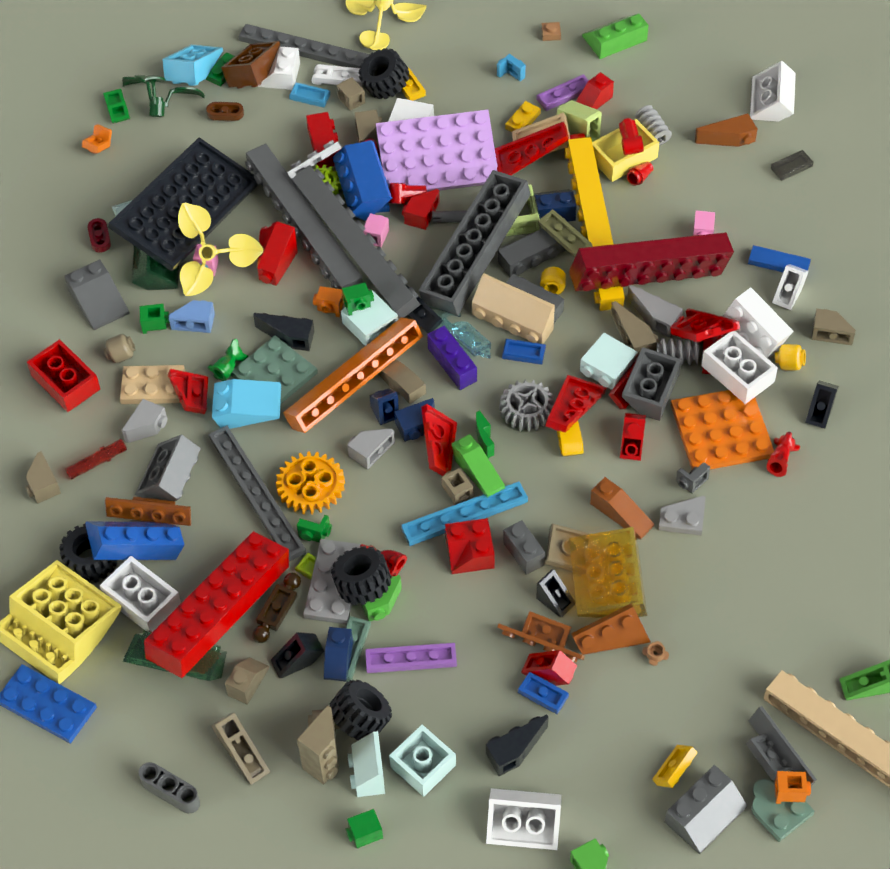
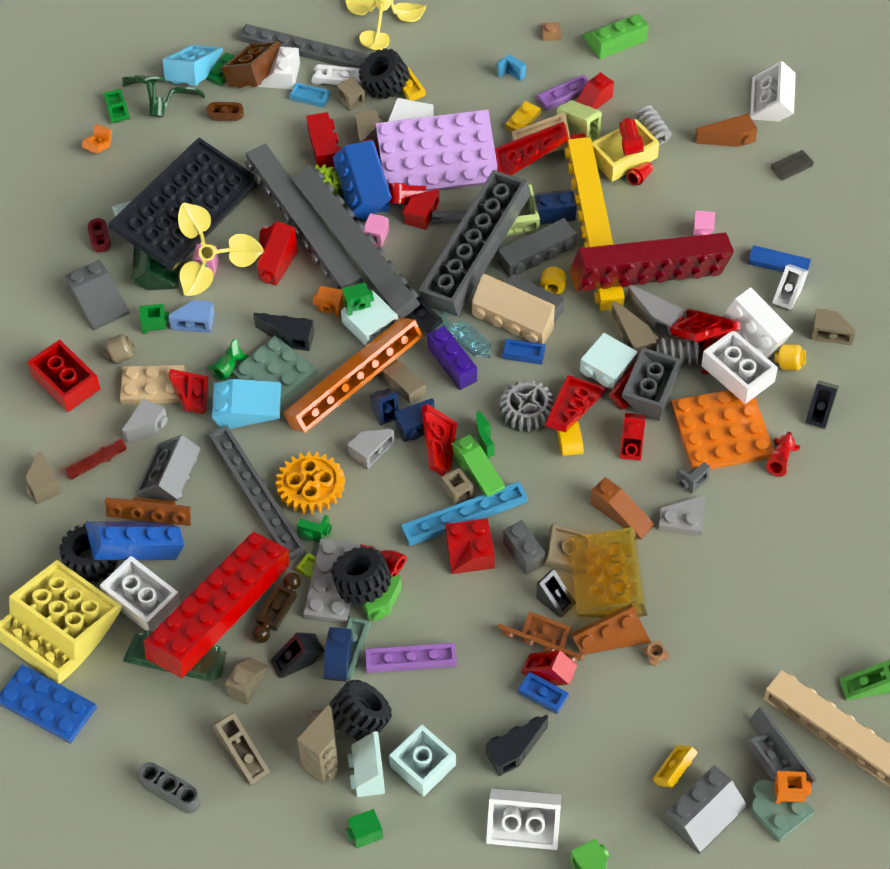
(314, 158): wing -> none
(563, 232): olive plate -> none

